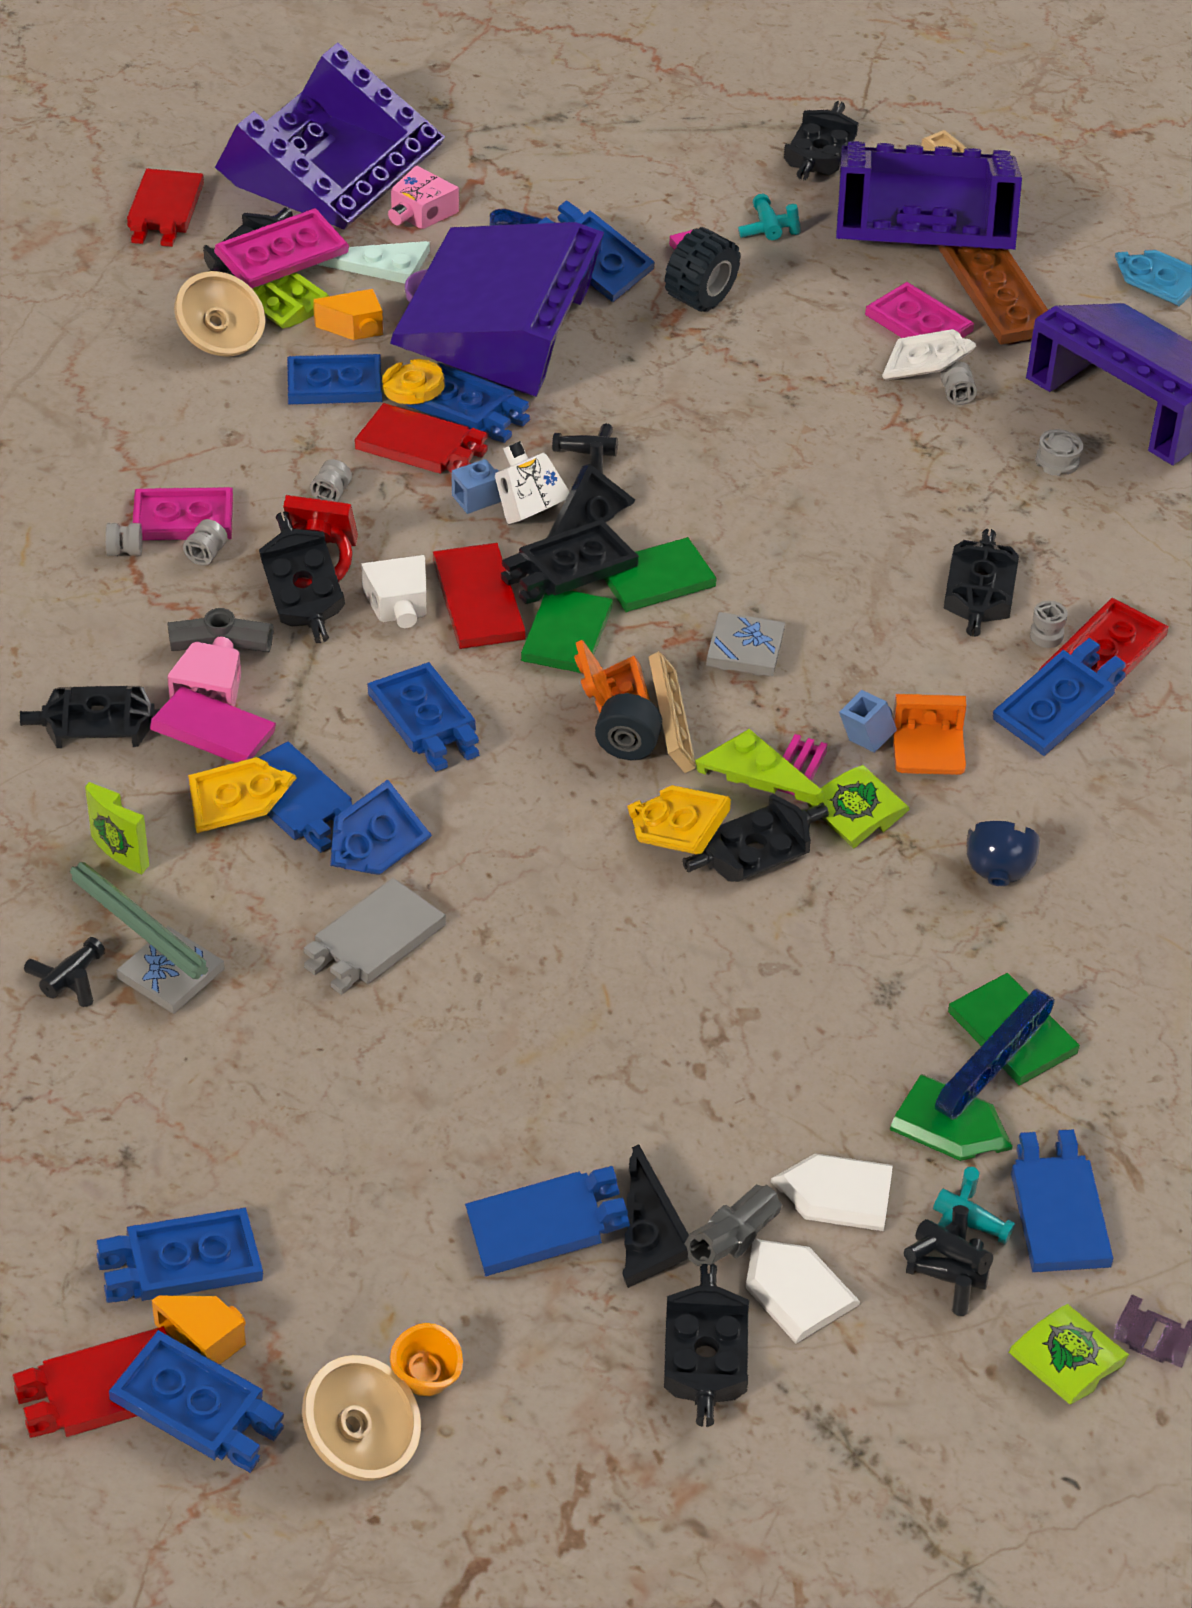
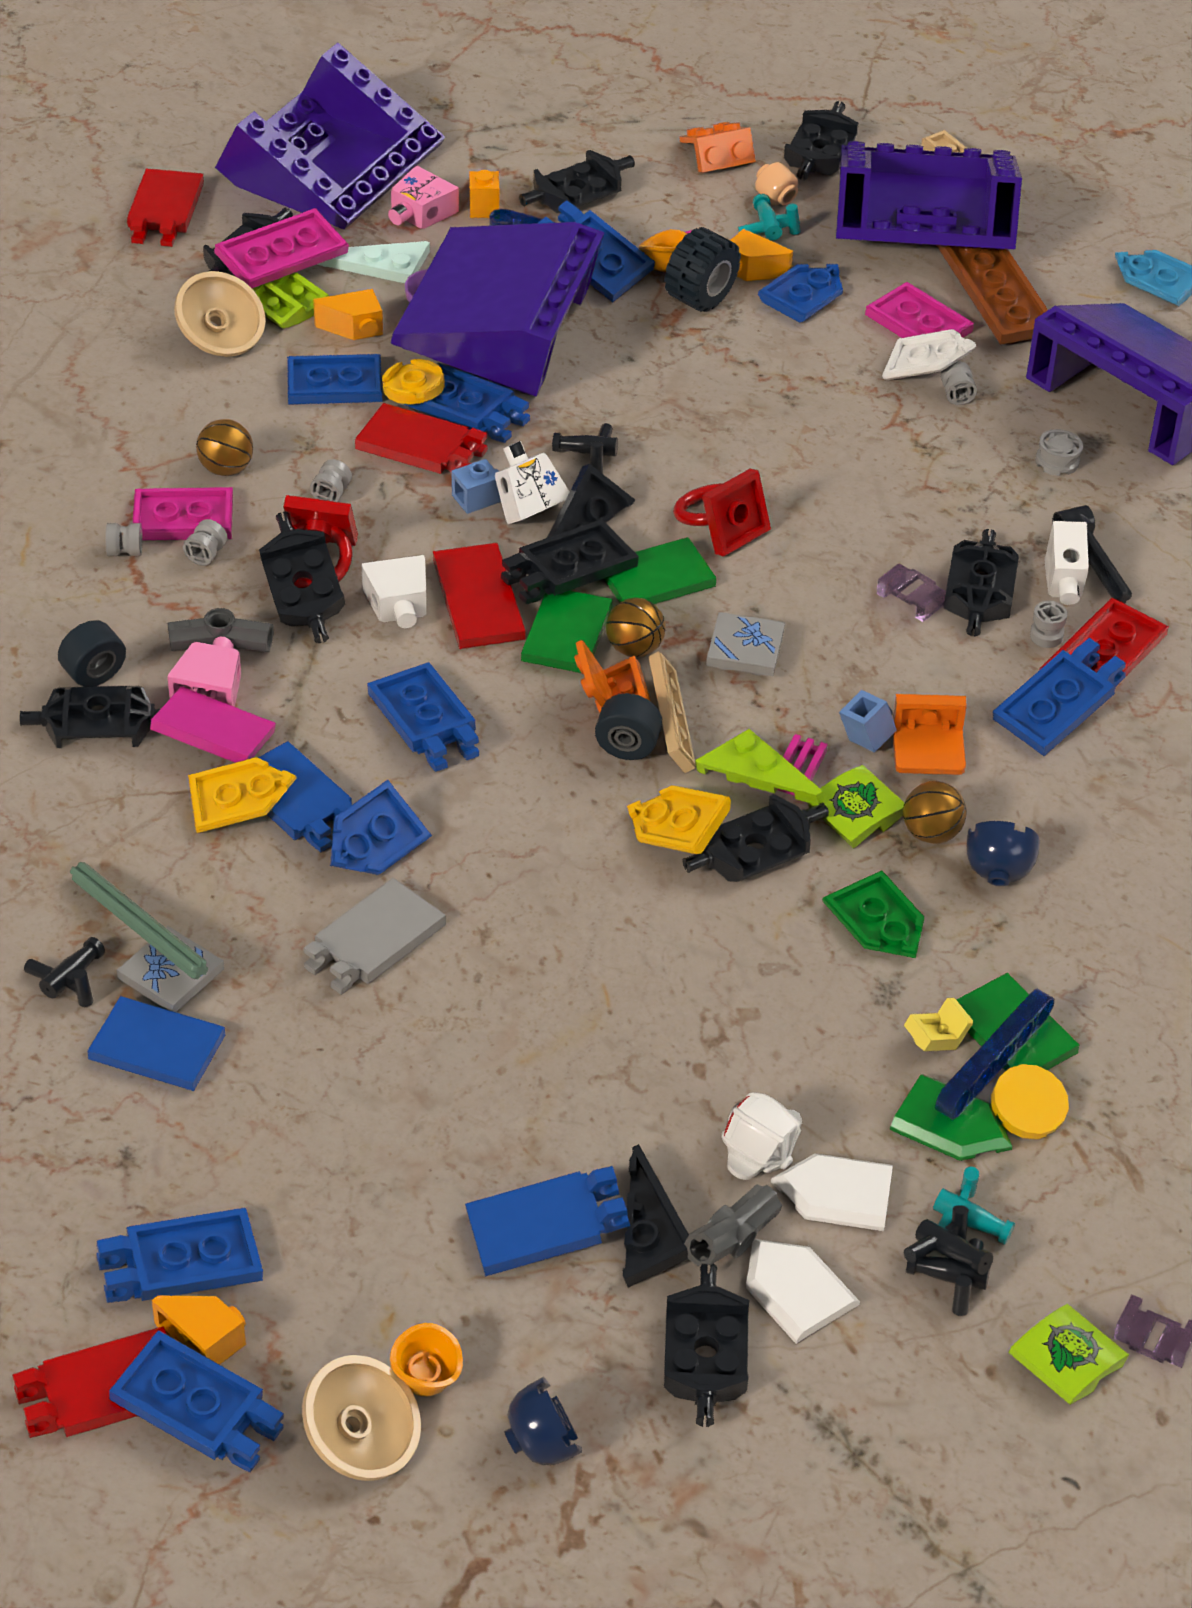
(91, 653): none -> black wheel
(117, 829): lime slope -> none
(156, 1043): none -> blue tile
(224, 447): none -> pearl gold piece
(483, 193): none -> light orange slope
(540, 1426): none -> dark blue cylinder
(579, 183): none -> black plate
(635, 627): none -> pearl gold piece
(661, 247): none -> light orange helmet
(722, 147): none -> orange bracket
(733, 511): none -> red tile
(760, 1136): none -> white piece
(761, 257): none -> light orange slope
(777, 183): none -> light nougat head
(803, 290): none -> blue tile
(878, 915): none -> green tile
(926, 597): none -> clear purple piece
(934, 812): none -> pearl gold piece
(941, 1029): none -> light yellow bracket
(1029, 1101): none -> yellow tile
(1059, 1207): blue tile -> none
(1067, 575): none -> white torso
(1096, 556): none -> black axle

